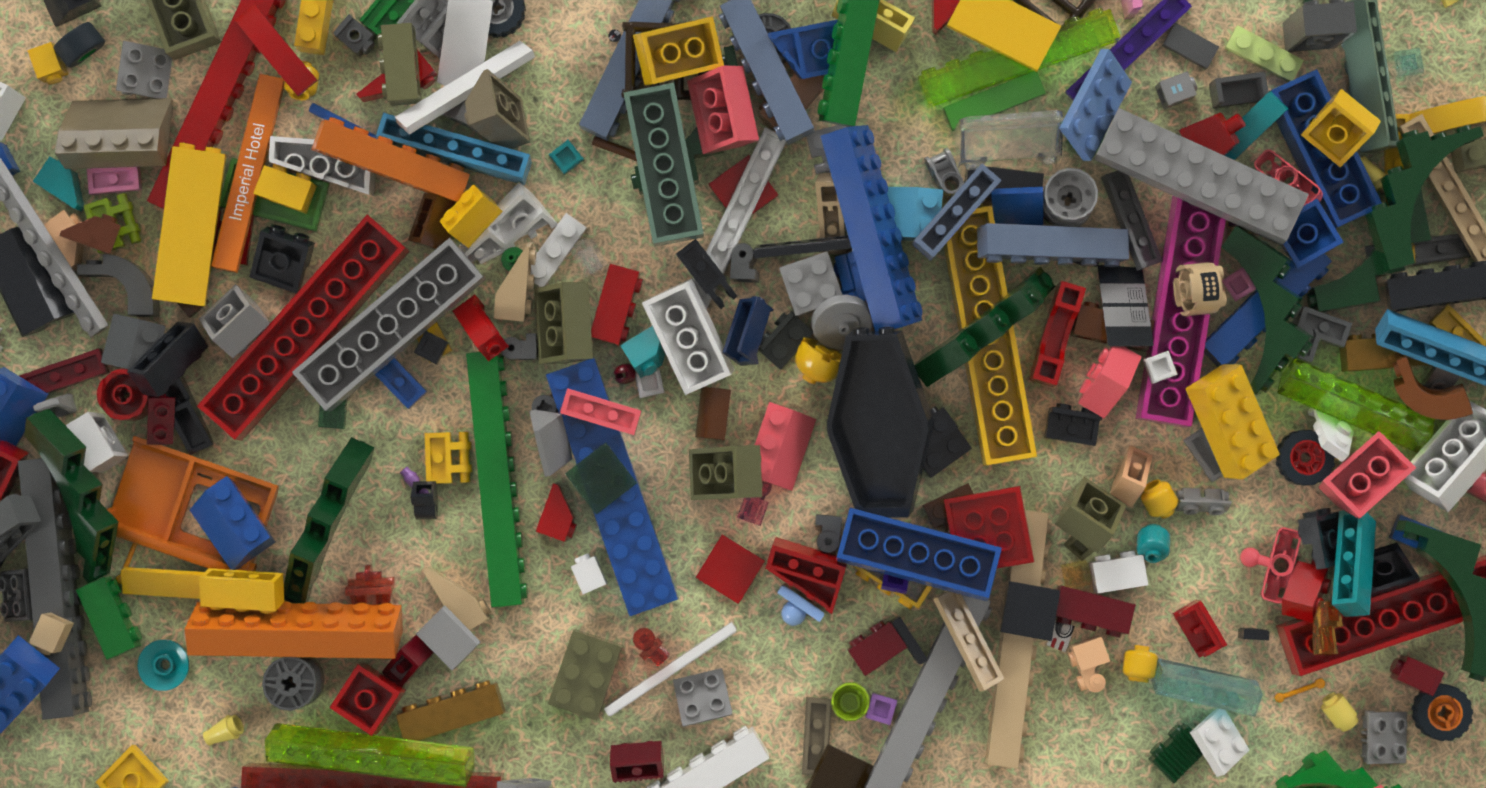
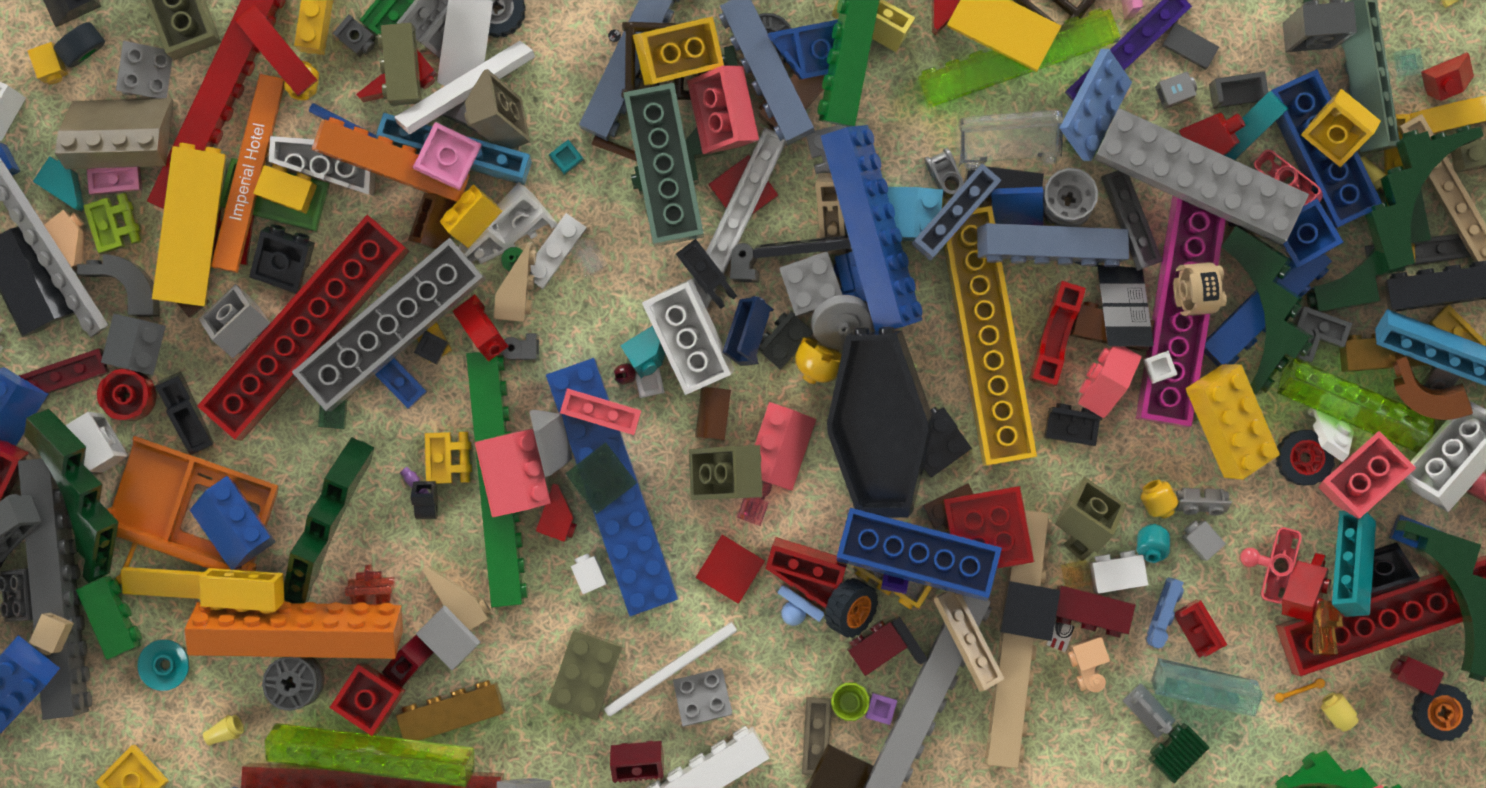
(59, 405): light grey slope -> none
(94, 233): copper slope -> none
(160, 420): dark red hinge -> none
(168, 359): black brick -> none
(447, 156): none -> bright pink tile
(512, 472): none -> coral slope
(544, 403): dark grey wheel -> none
(563, 323): olive brick -> none
(616, 305): red brick -> none
(645, 640): clear red hips -> none
(829, 536): dark grey leg -> none
(851, 607): none -> black wheel
(986, 328): dark green arch -> none
(996, 99): bright green tile -> none
(1131, 476): light nougat slope -> none
(1140, 664): yellow head -> none
(1149, 711): none -> light grey hinge
(1164, 613): none -> medium blue hinge
(1202, 452): light grey tile -> none
(1202, 539): none -> light grey brick
(1219, 741): white plate -> none
(1239, 284): bright pink slope -> none
(1253, 634): black tile -> none
(1264, 54): yellowish green plate -> none
(1321, 531): black plate -> none
(1385, 737): light grey hinge -> none
(1448, 77): none -> red slope

